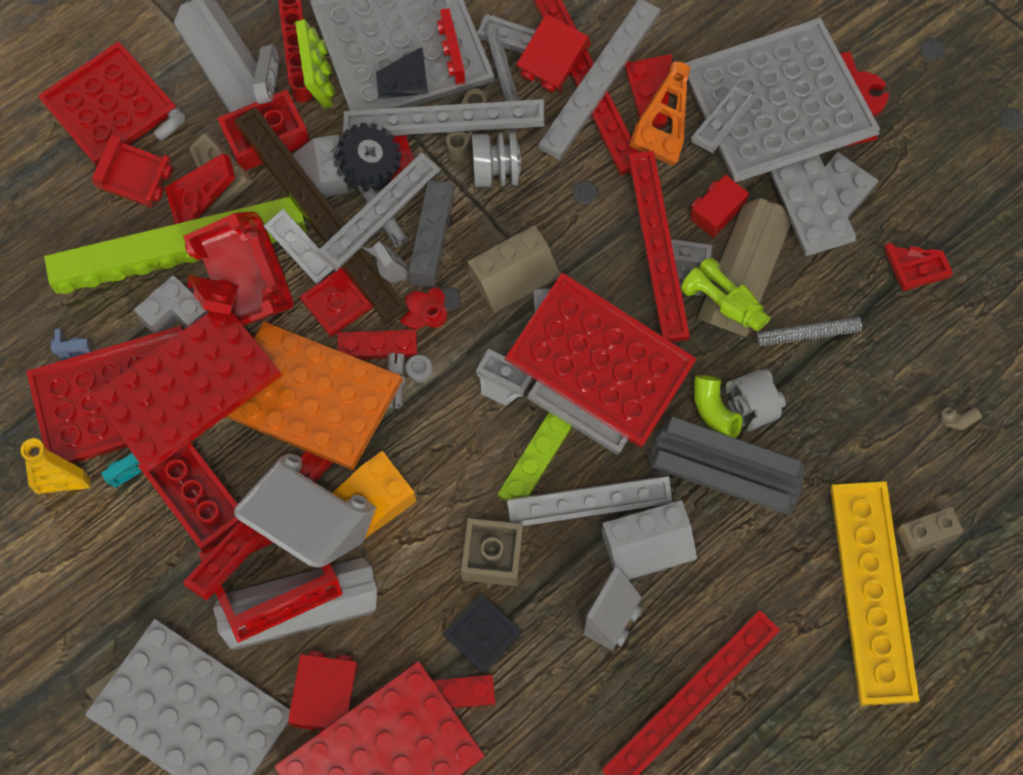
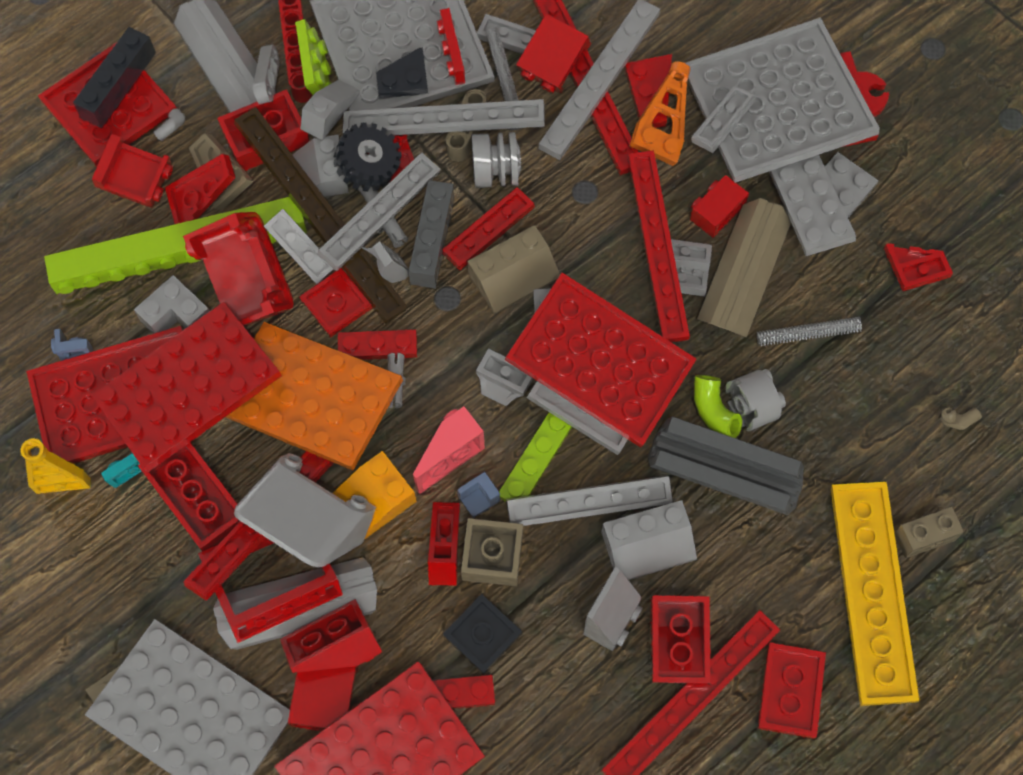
(114, 77): none -> black brick
(214, 294): red wing -> none
(326, 108): none -> light grey slope
(332, 641): none -> red slope
(419, 368): light grey tile -> none
(422, 308): red plate -> none
(444, 544): none -> red slope
(452, 445): none -> coral slope
(478, 495): none -> sand blue panel
(488, 228): none -> red plate
(680, 639): none -> red slope
(737, 305): lime piece -> none
(792, 690): none -> red plate

